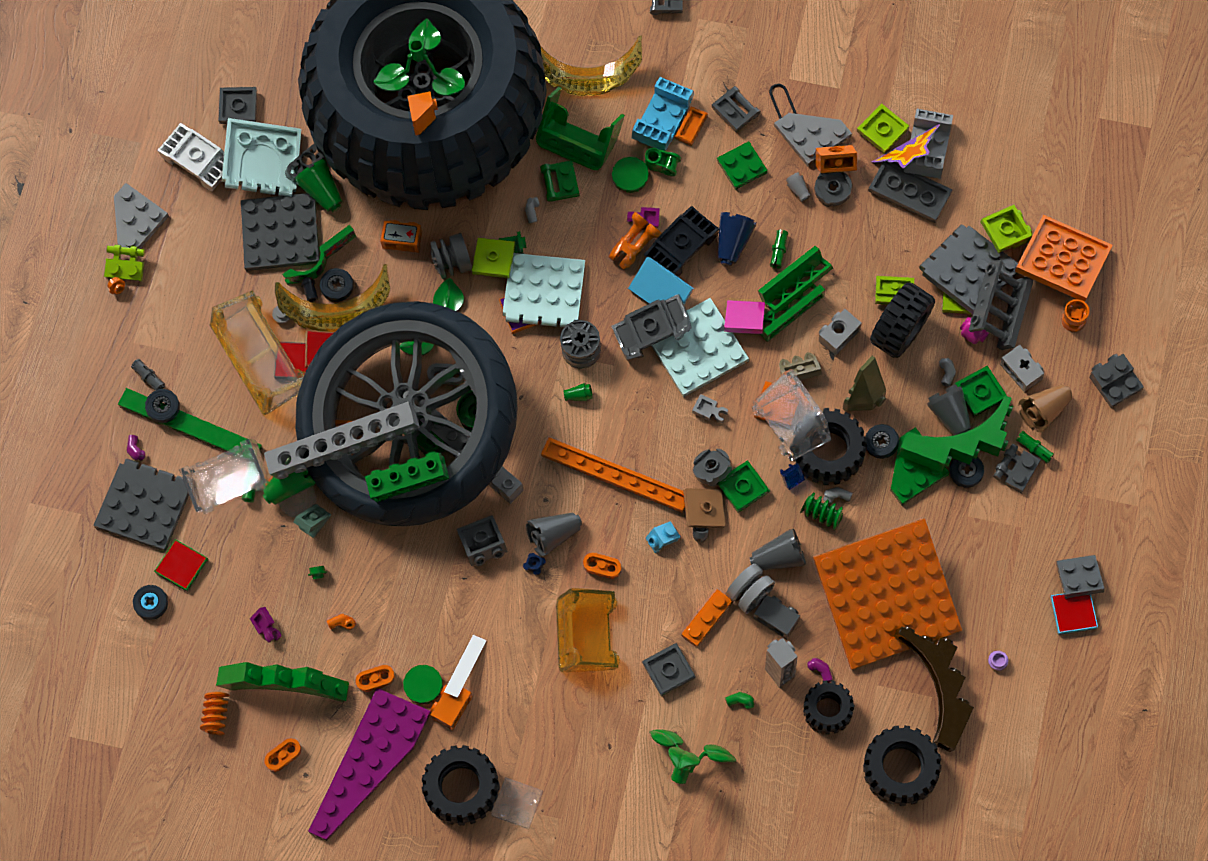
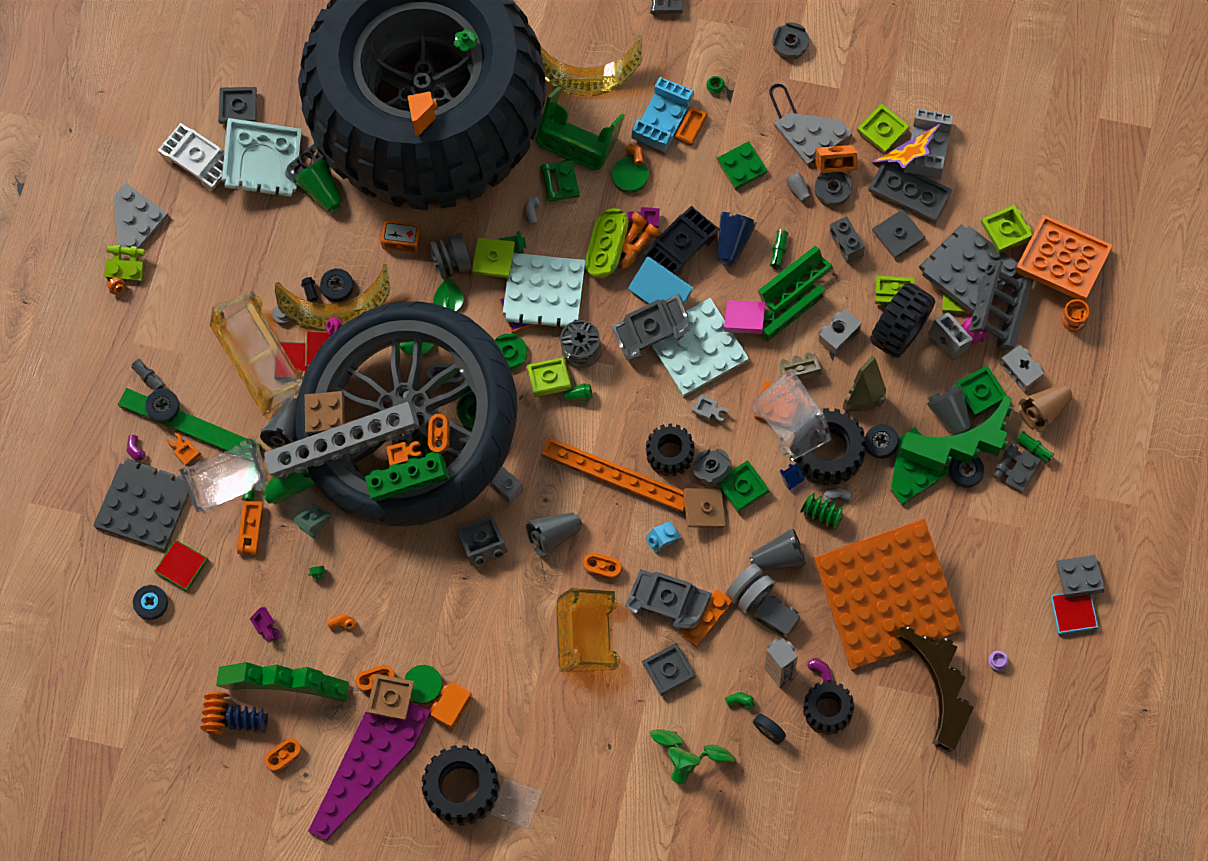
(184, 450): none -> orange plate
(246, 719): none -> dark blue piece
(250, 527): none -> orange plate
(279, 232): dark grey plate -> none
(281, 426): none -> dark grey cone
(324, 411): none -> medium nougat plate
(327, 250): green piece -> none
(333, 325): none -> dark pink plate
(390, 697): none -> medium nougat plate
(401, 452): none -> orange plate
(423, 38): green plant -> none
(438, 434): none -> orange plate
(465, 40): none -> green plant
(465, 666): white sticker -> none
(513, 349): none -> green tile
(536, 569): dark blue plate -> none
(549, 377): none -> lime plate
(606, 243): none -> lime tile
(635, 151): none -> orange arm
(663, 161): green piece -> none
(668, 598): none -> dark grey piece
(670, 435): none -> black tyre
(700, 533): dark grey hinge -> none
(715, 80): none -> green plate
(731, 112): dark grey plate -> none
(769, 728): none -> black bush
(786, 49): none -> dark grey plate
(846, 239): none -> dark grey brick
(898, 233): none -> dark grey plate
(902, 739): black tyre -> none
(949, 369): light grey arm -> none
(950, 336): none -> light grey brick
(1115, 379): dark grey plate -> none

